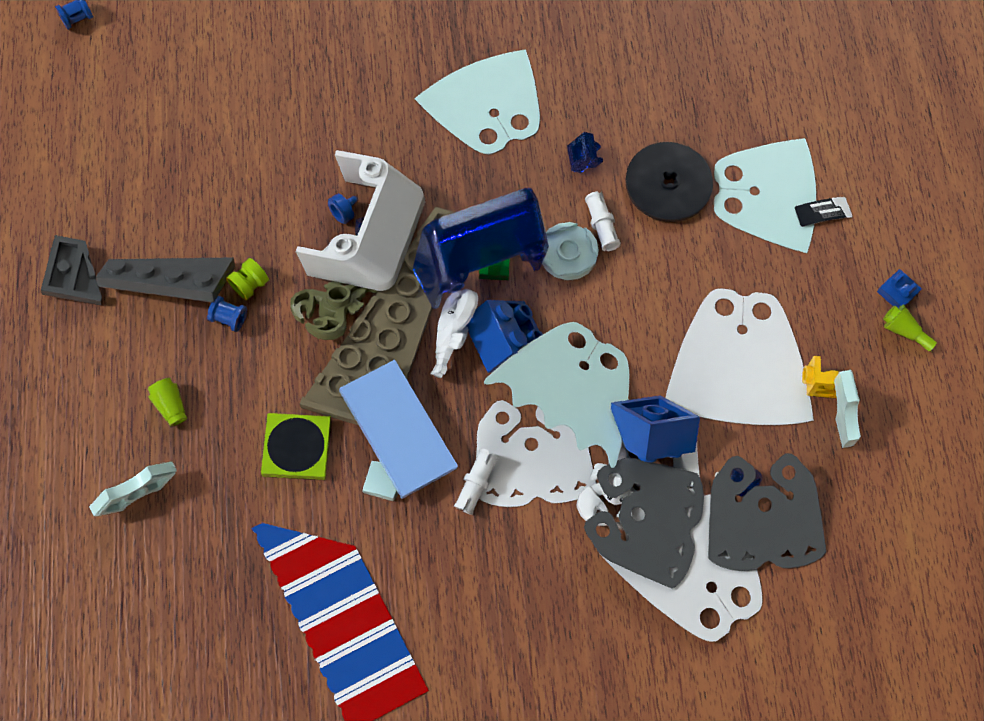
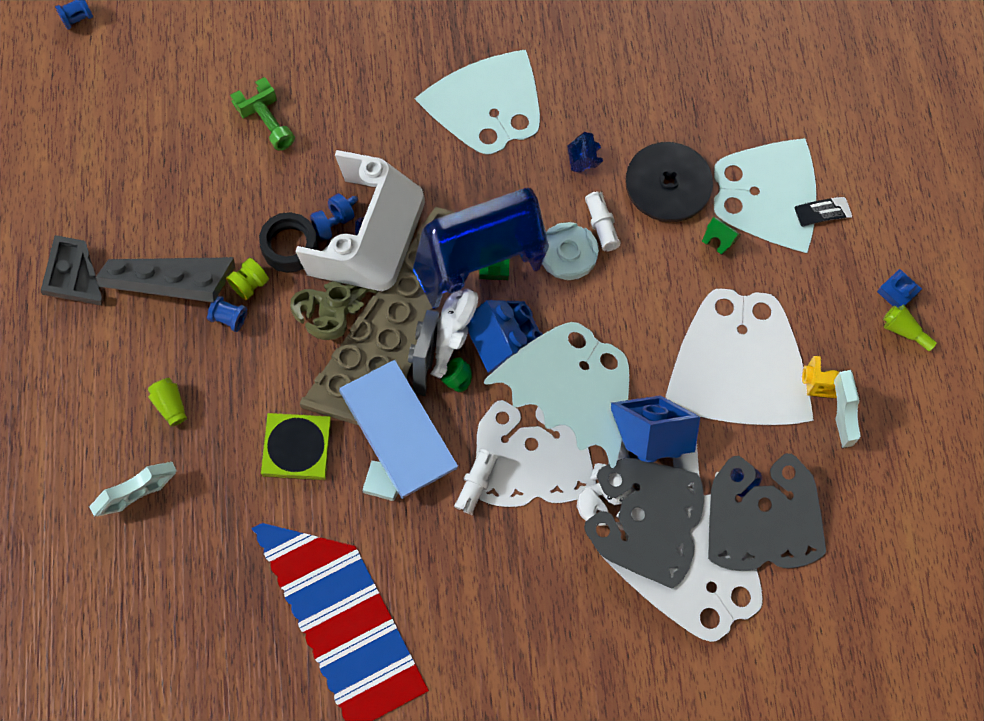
(280, 136): none -> bright green bar
(282, 222): none -> black tyre
(322, 224): none -> blue tile
(423, 352): none -> dark grey wing
(457, 375): none -> green tile
(726, 234): none -> green tile

